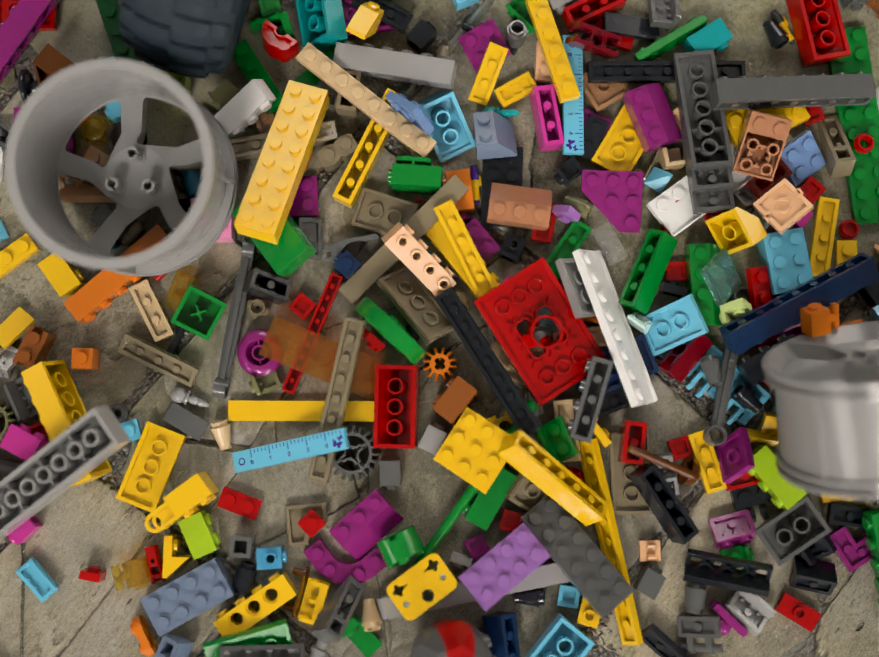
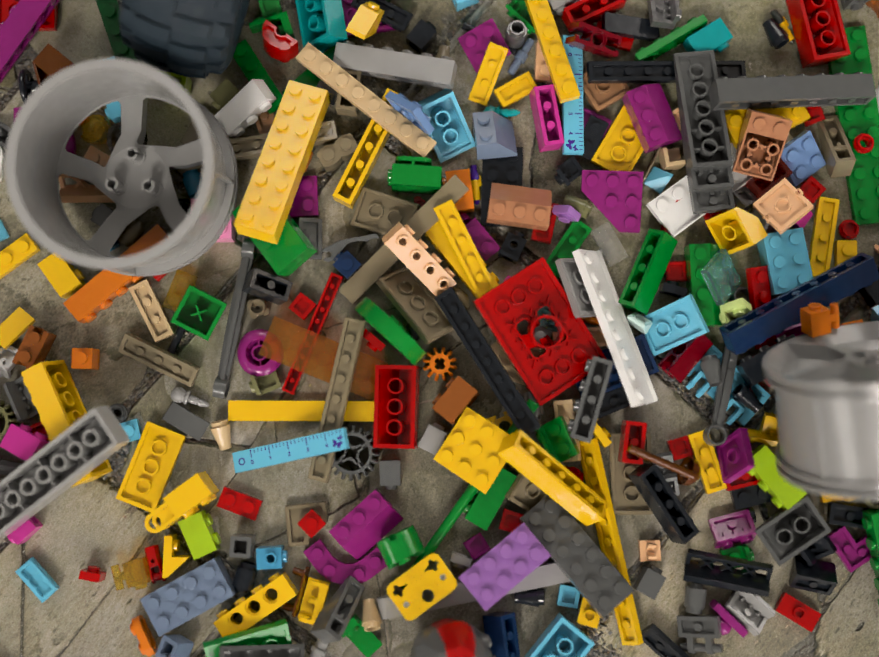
(521, 56): none -> sand blue bar

